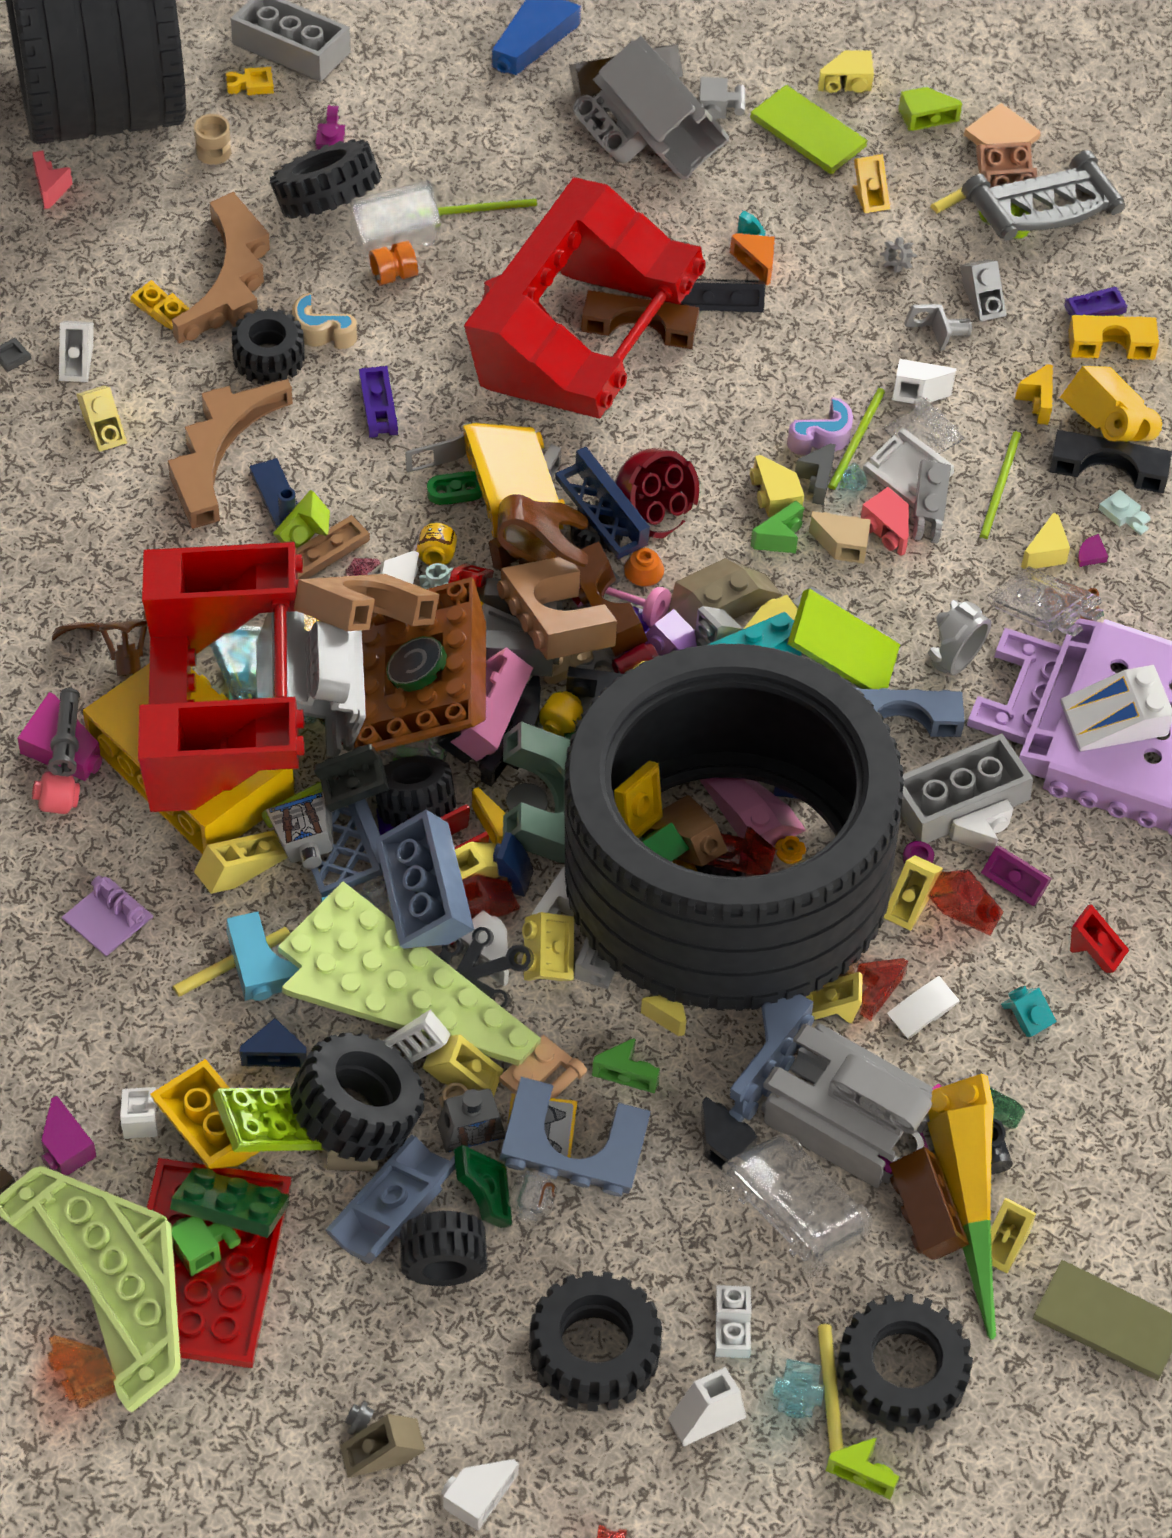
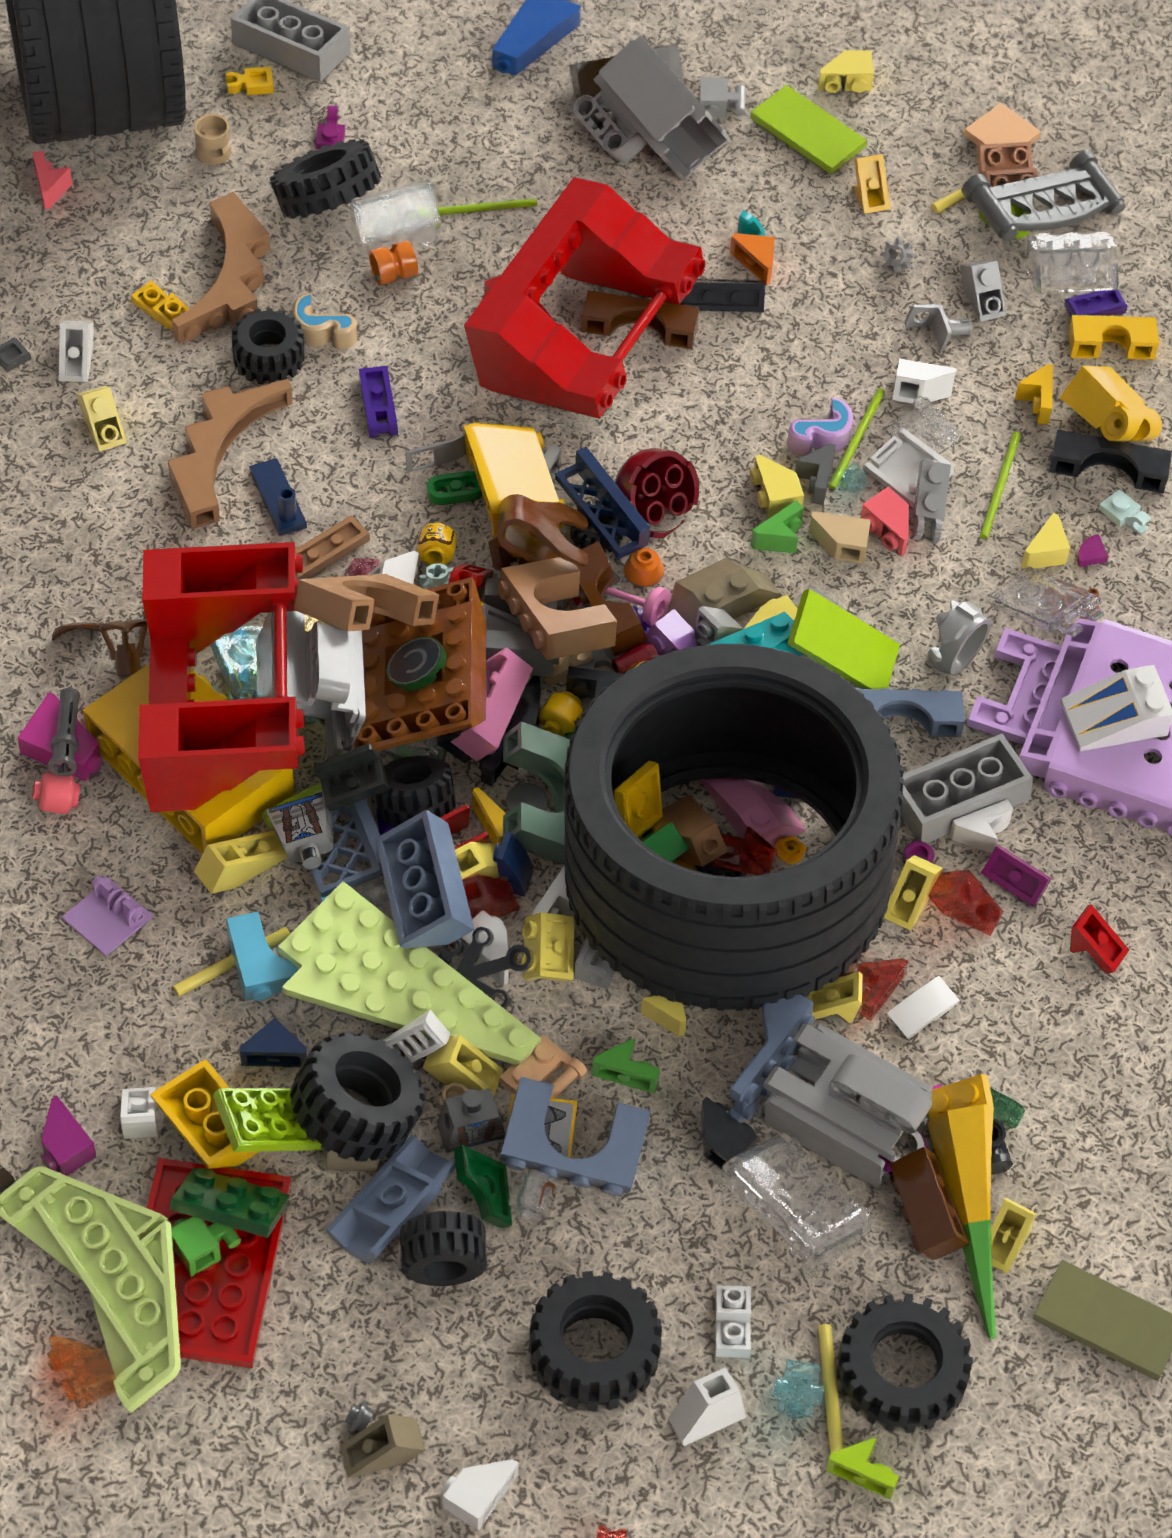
(304, 521): lime slope -> none
(928, 108): lime slope -> none
(1030, 1009): teal bracket -> none
(1072, 262): none -> clear slope

